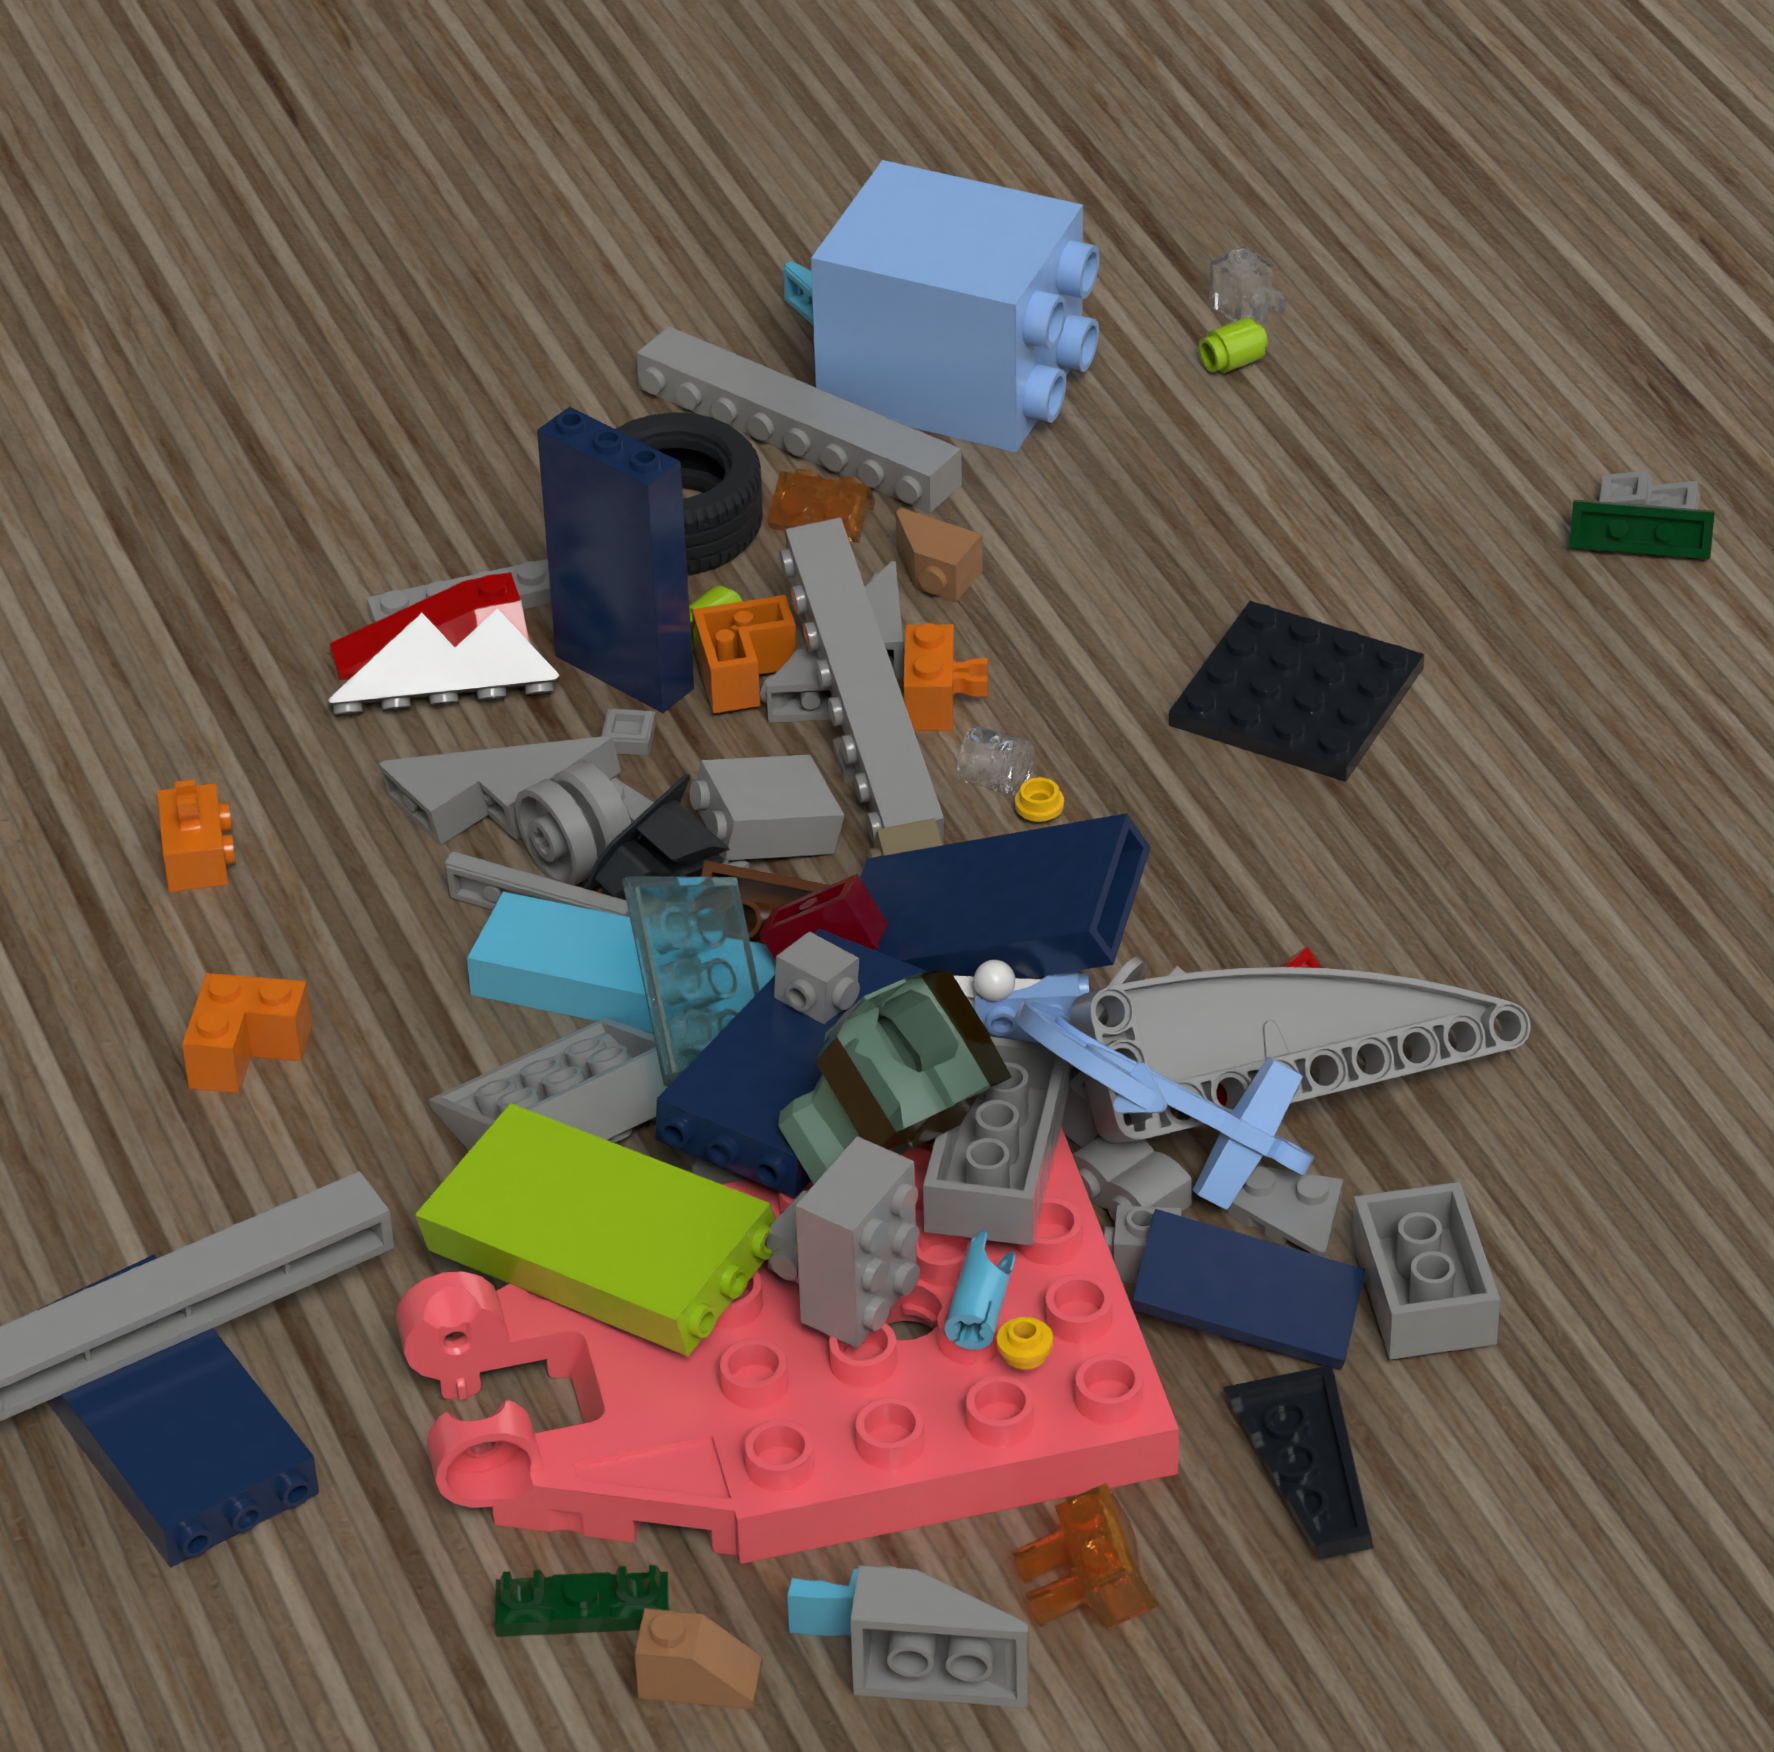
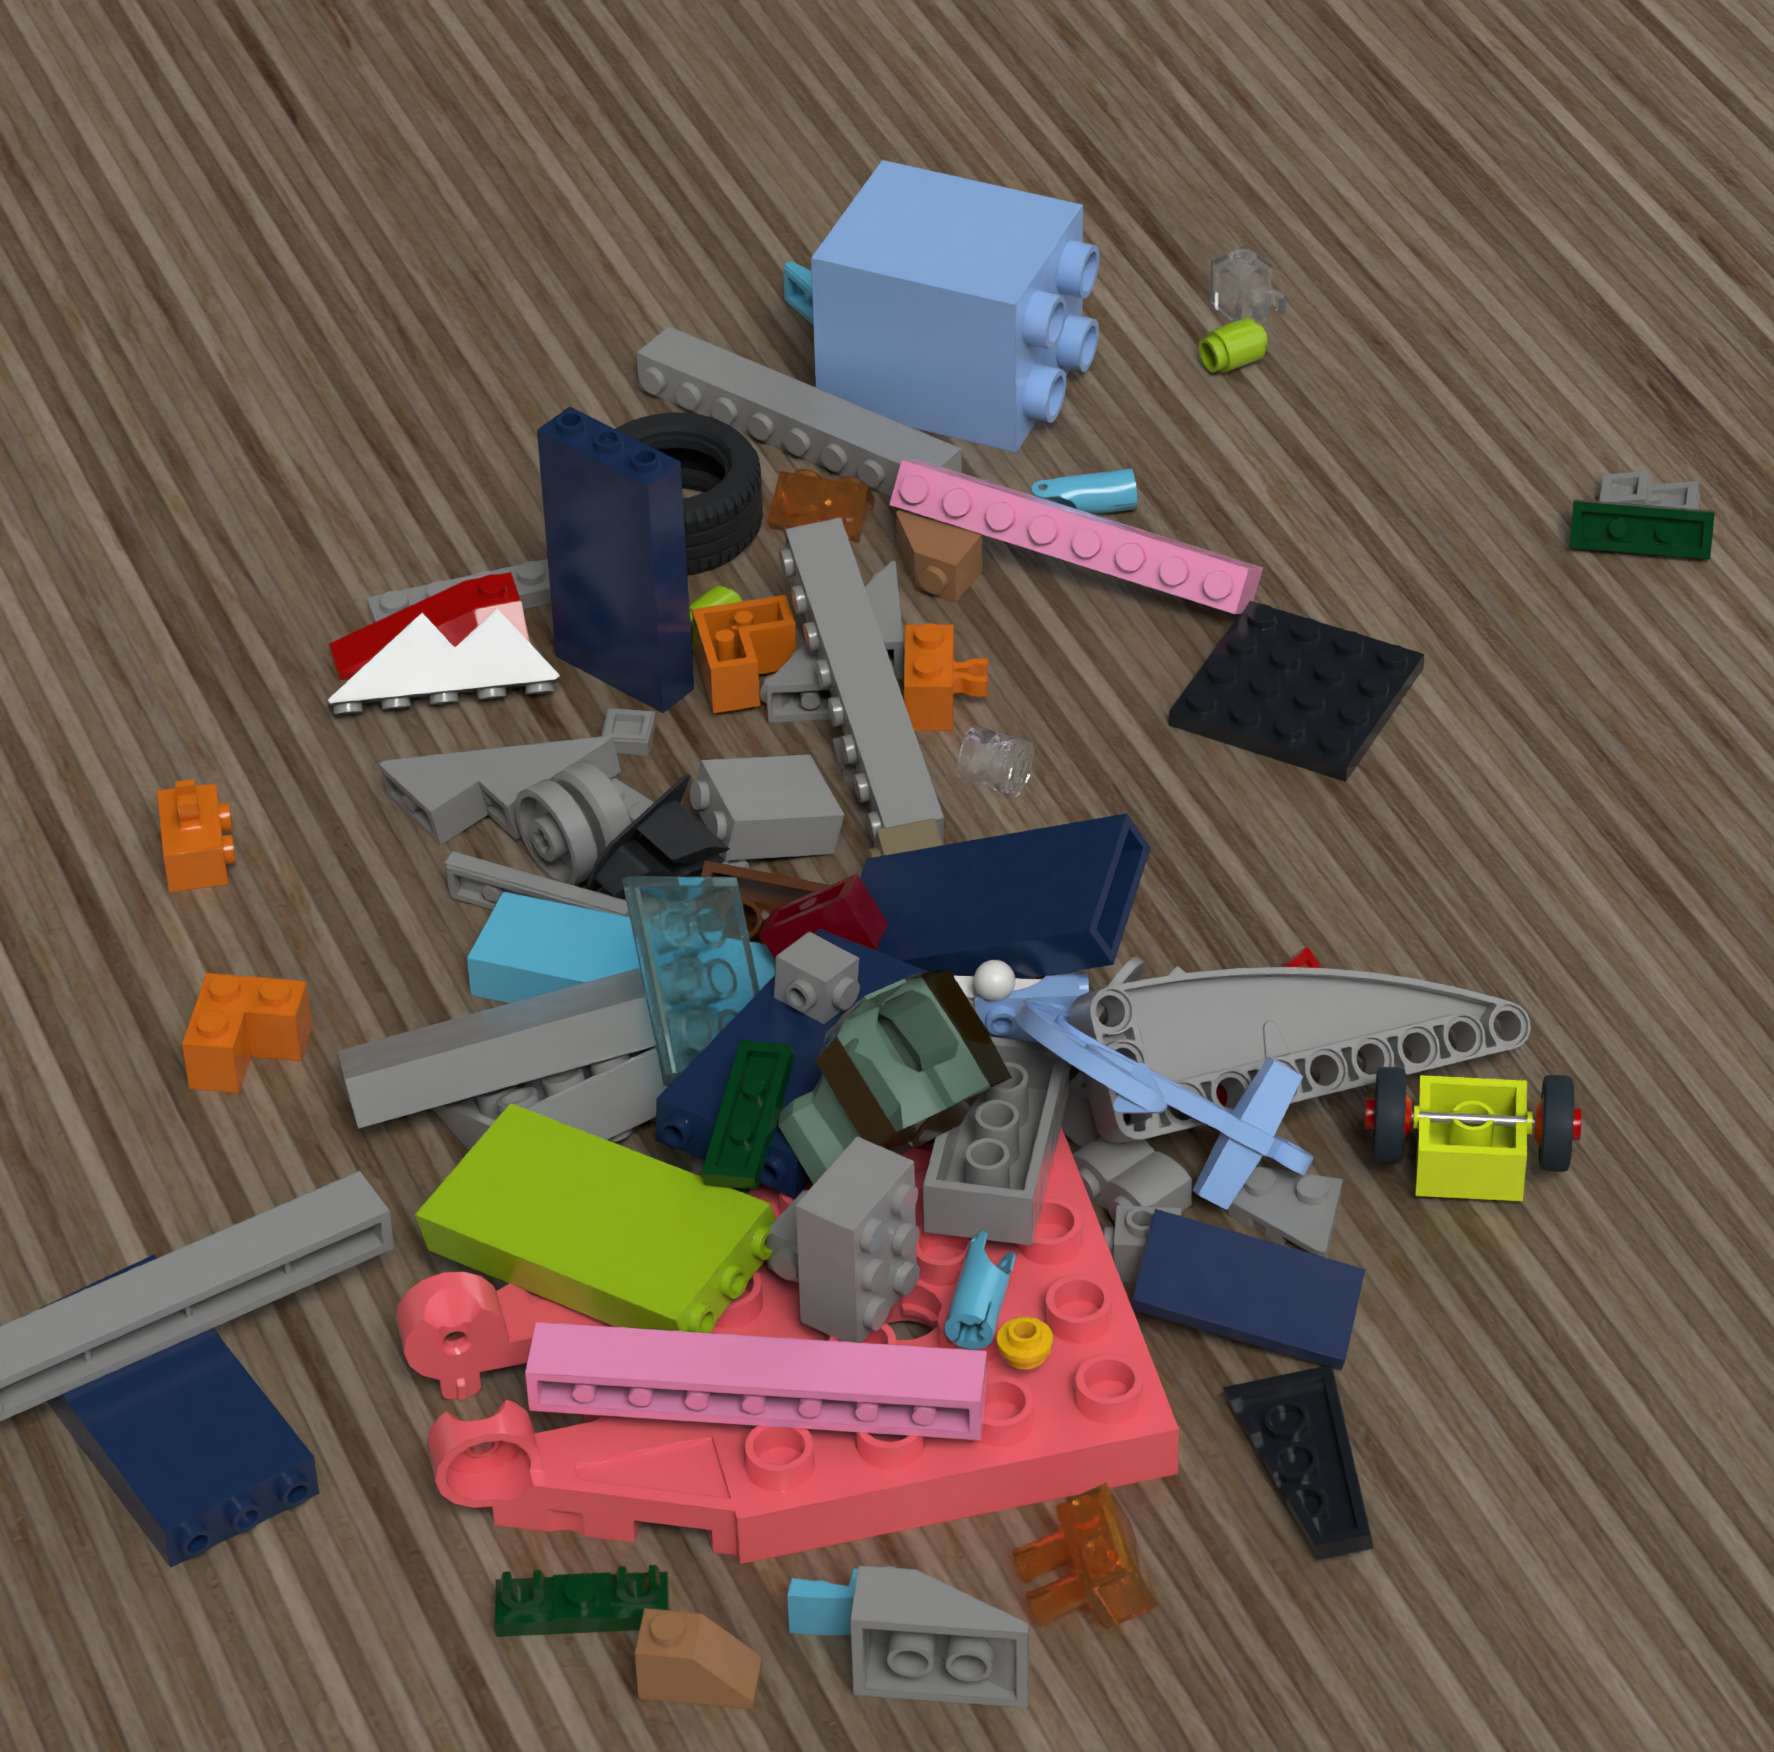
(497, 1048): none -> light grey brick
(748, 1115): none -> dark green plate
(757, 1380): none -> bright pink brick
(1039, 800): yellow plate -> none
(1076, 536): none -> bright pink brick
(1093, 491): none -> medium azure piece
(1425, 1270): light grey brick -> none
(1472, 1131): none -> neon yellow brick

